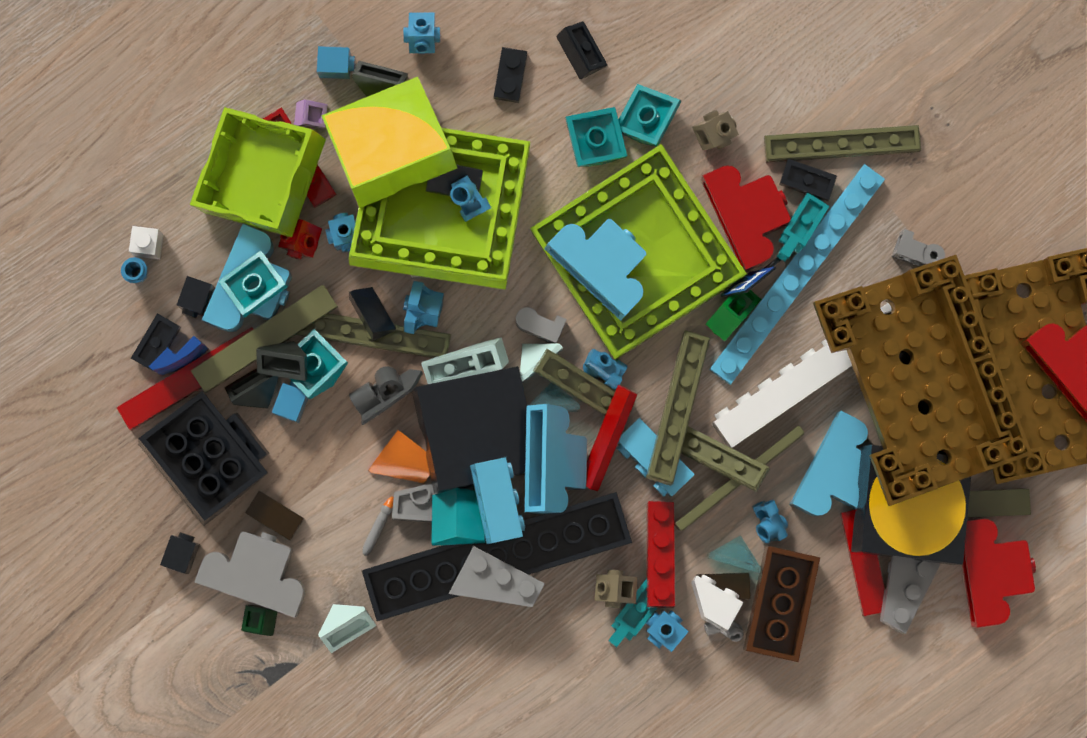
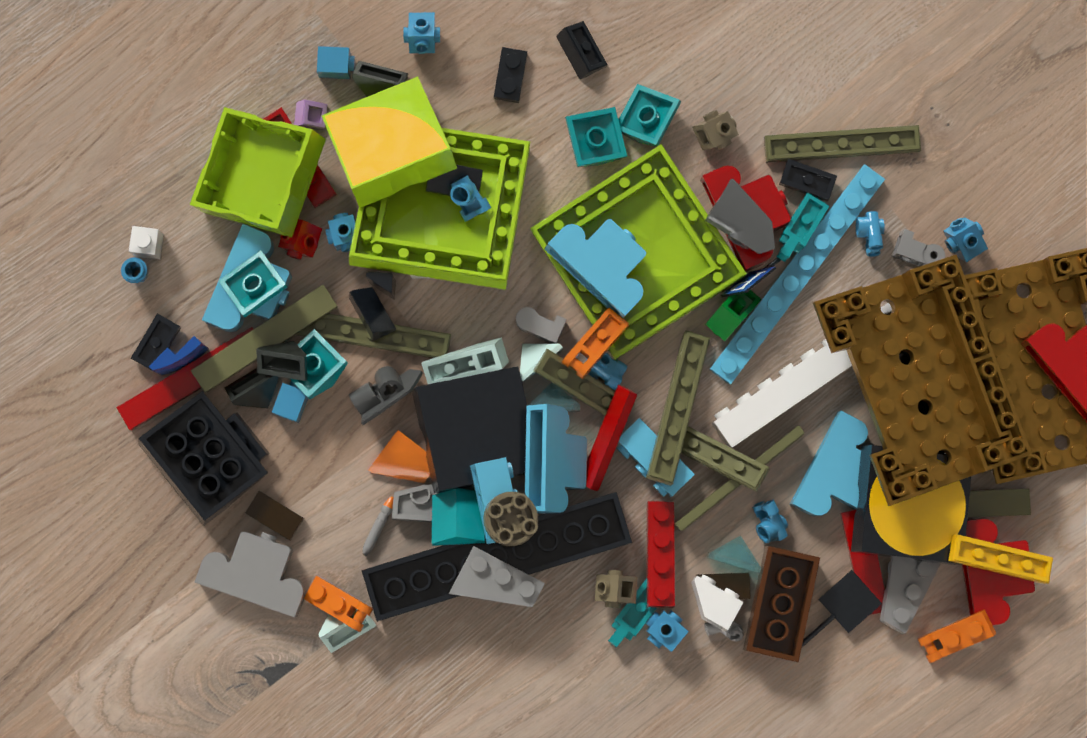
(180, 553): black brick -> none
(195, 297): black brick -> none
(259, 620): dark green slope -> none
(337, 603): none -> orange plate
(383, 281): none -> black slope
(422, 307): dark azure brick -> none
(510, 518): none -> dark tan tile
(596, 342): none -> orange plate
(742, 220): none -> dark grey panel
(848, 603): none -> black piece
(871, 228): none -> dark azure plate
(958, 635): none -> orange plate
(965, 239): none -> dark azure brick
(1000, 559): none -> yellow tile

